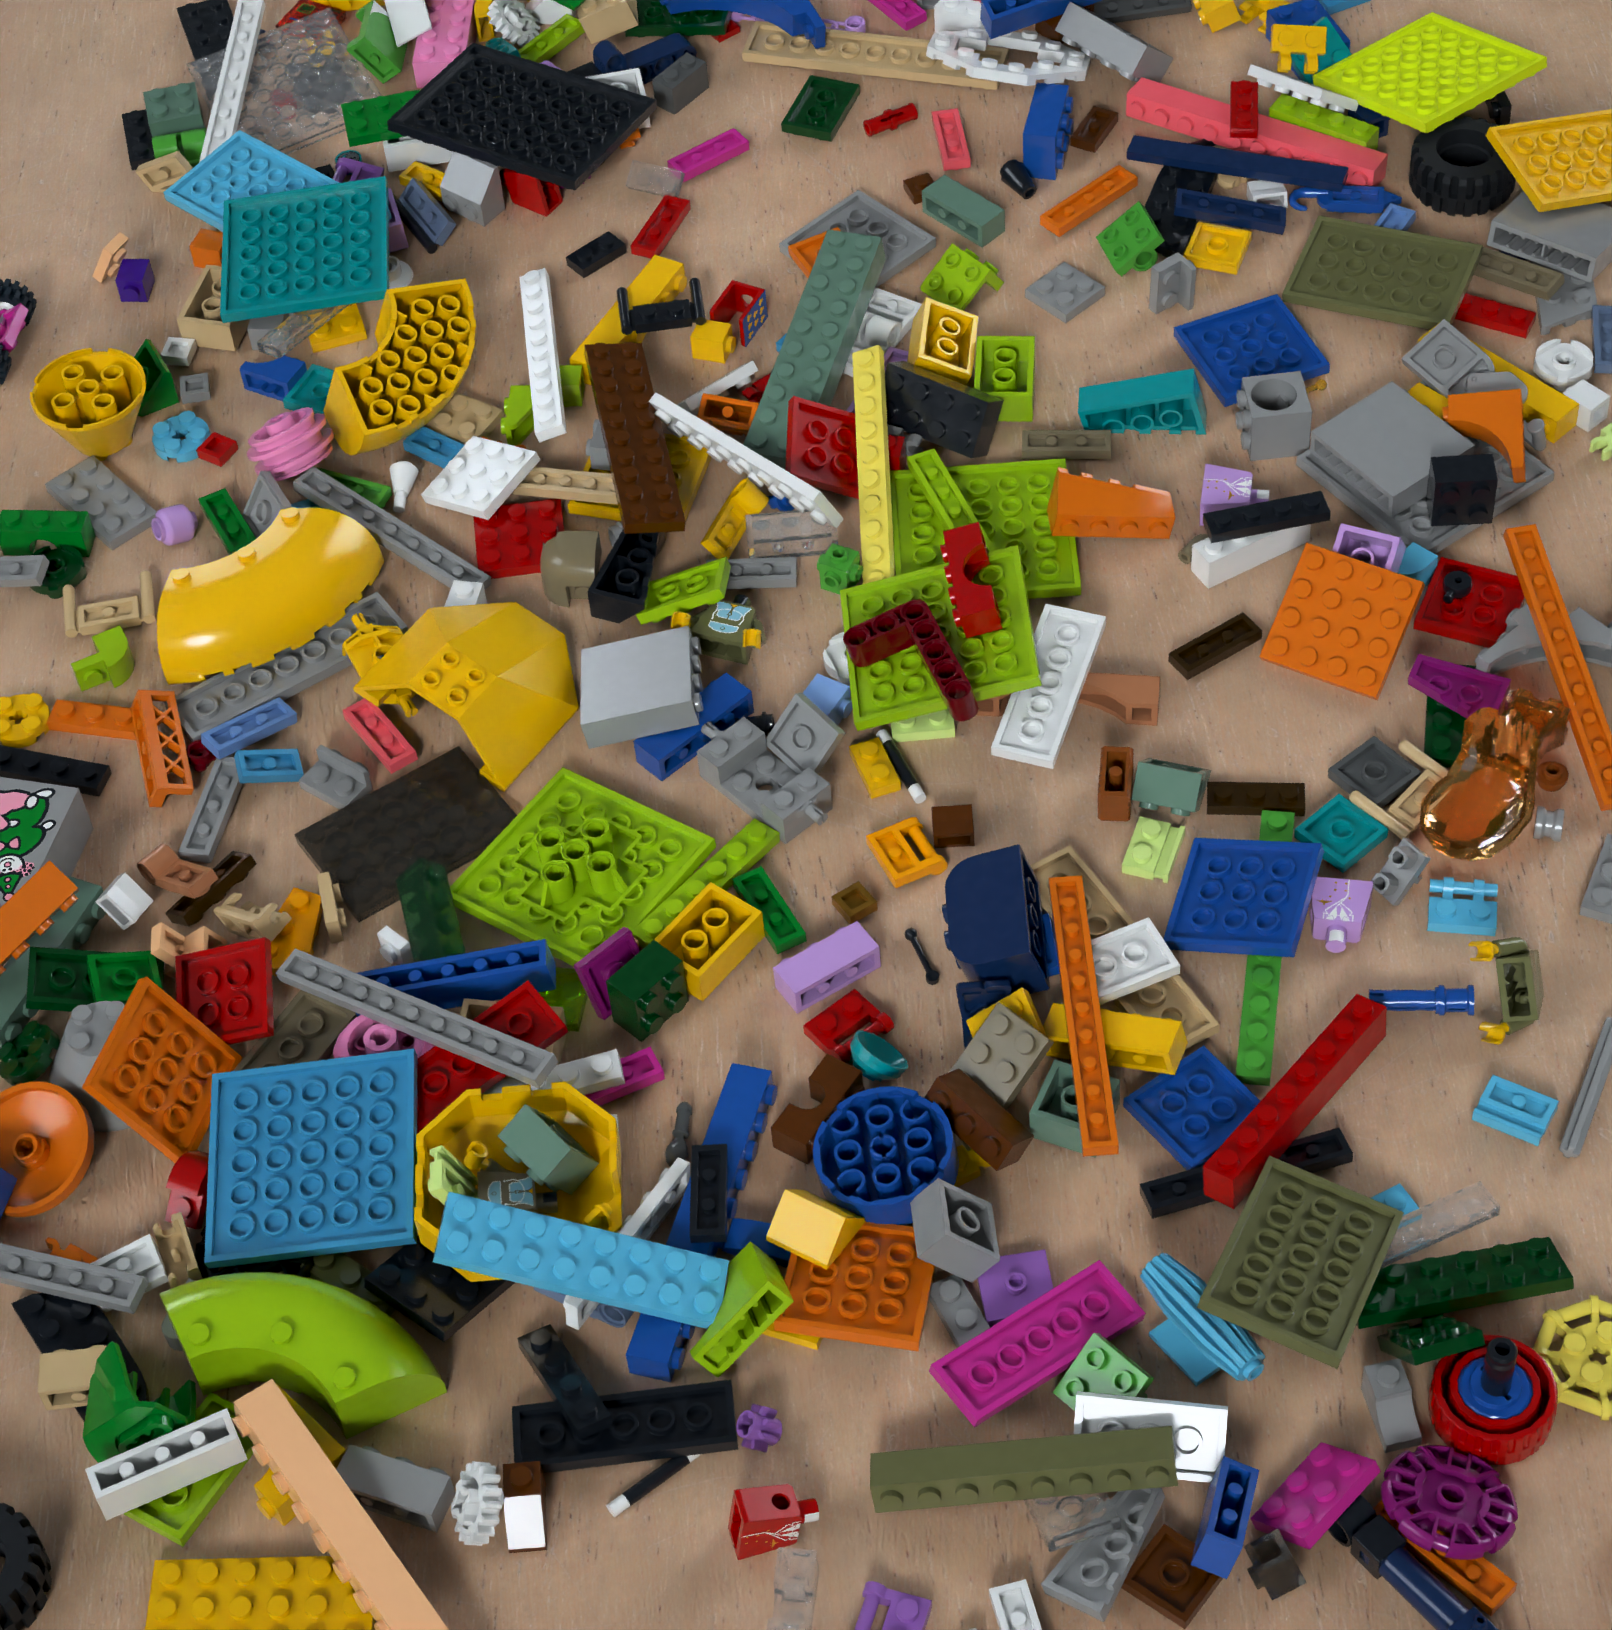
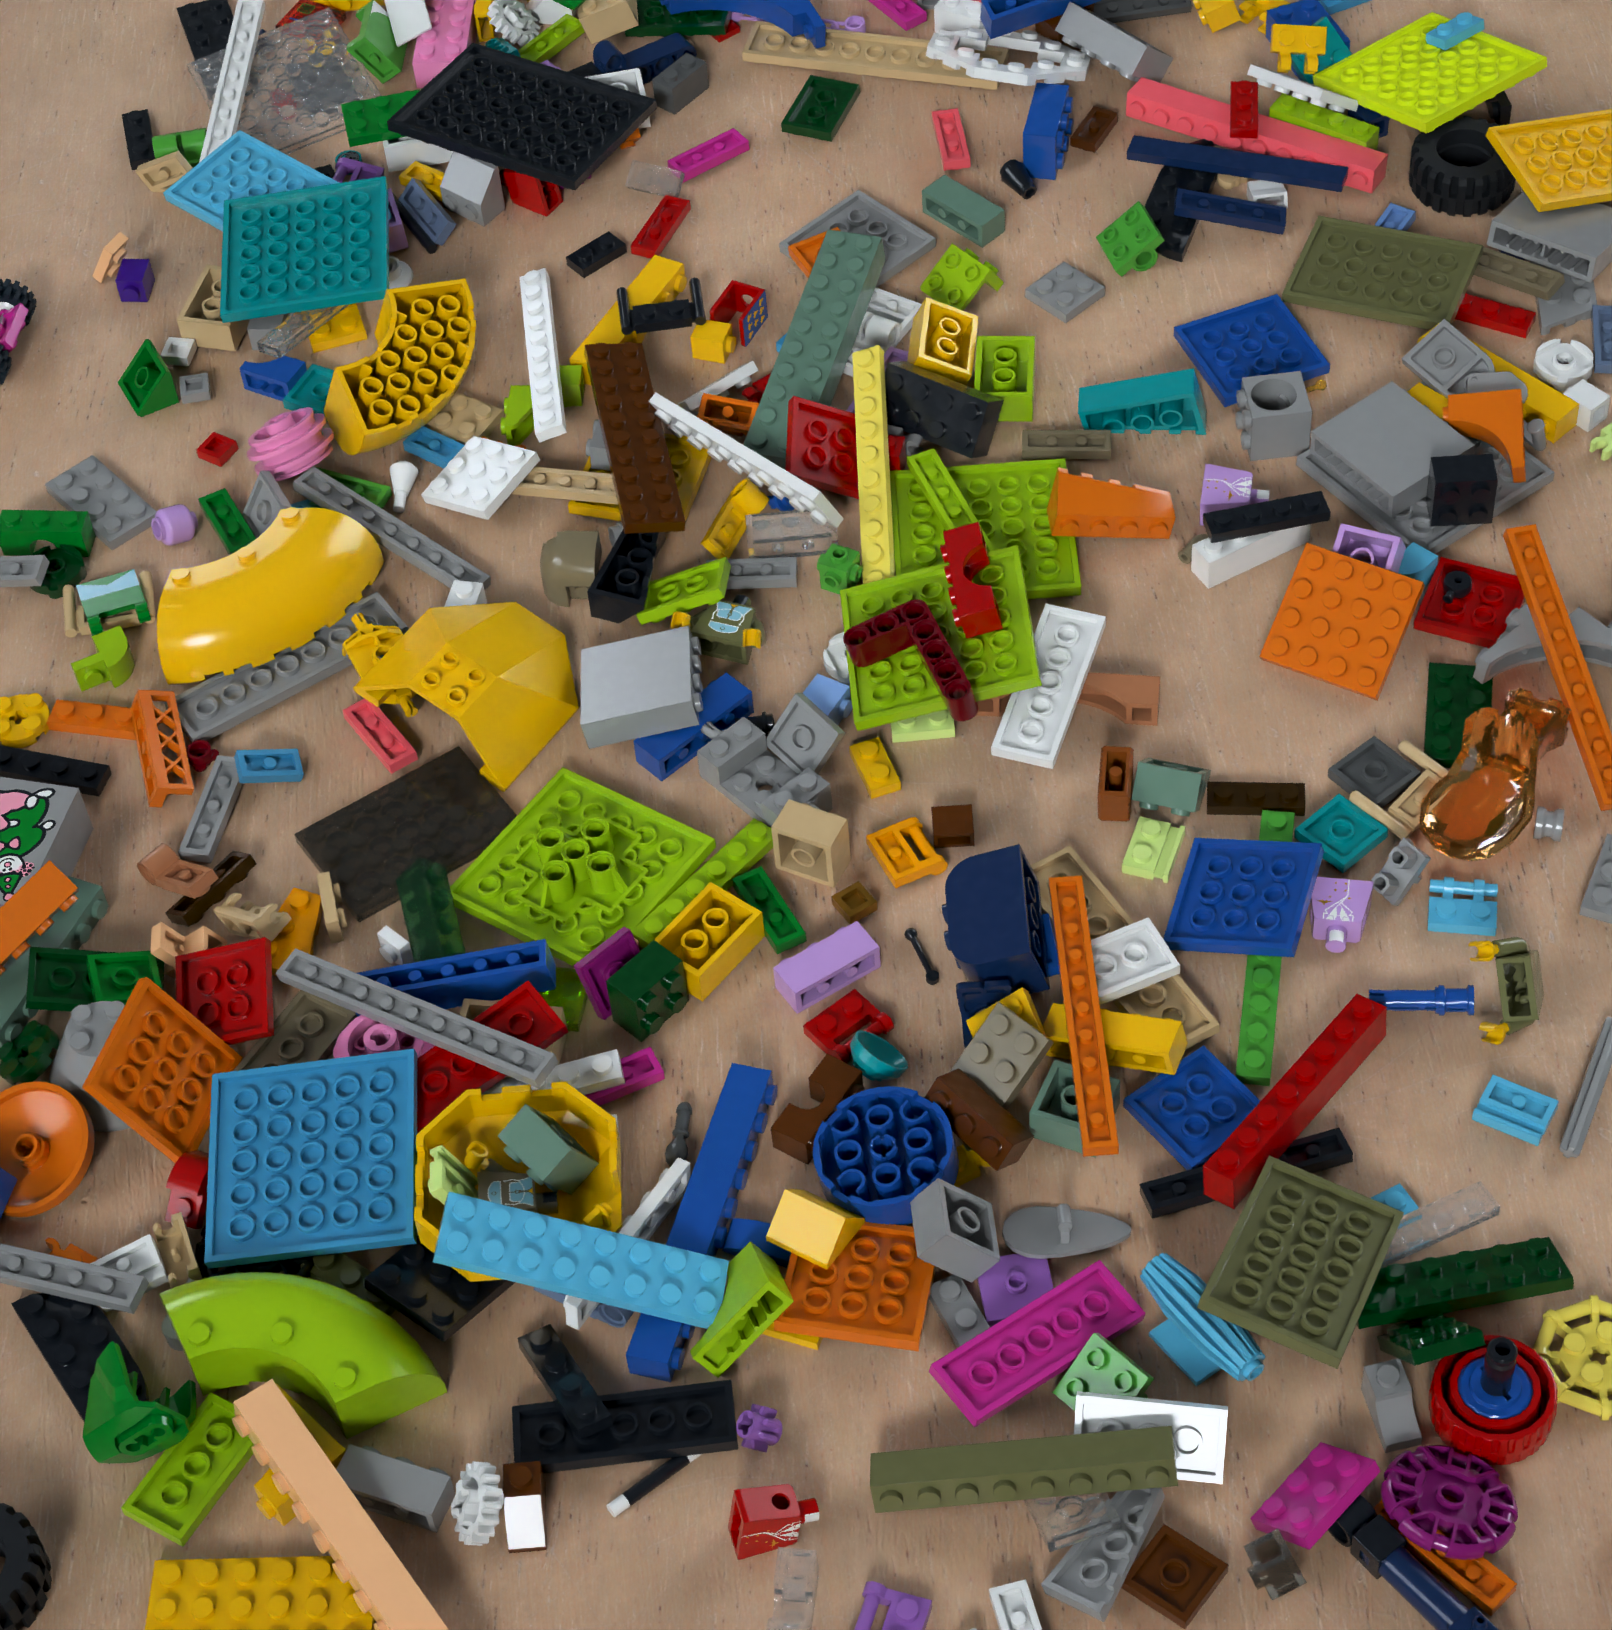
(67, 1376): tan brick -> none
(91, 399): yellow cone -> none
(112, 596): none -> green flag
(124, 900): white piece -> none
(166, 1464): white brick -> none
(168, 433): medium azure plate -> none
(173, 109): sand green brick -> none
(207, 248): orange brick -> none
(248, 728): medium blue plate -> none
(336, 779): light grey bracket -> none
(514, 537): red plate -> none
(709, 1193): black plate -> none
(811, 843): none -> tan brick
(890, 119): red pin -> none
(901, 767): black bar -> none
(915, 185): reddish brown plate -> none
(1061, 1231): none -> light grey shield
(1088, 200): orange plate -> none
(1172, 283): light grey bracket -> none
(1215, 646): dark brown plate -> none
(1218, 247): yellow plate -> none
(1225, 1517): blue brick -> none
(1351, 199): blue plate -> none
(1455, 31): none -> medium azure plate
(1458, 686): magenta wing -> none
(1551, 776): dark orange plate -> none

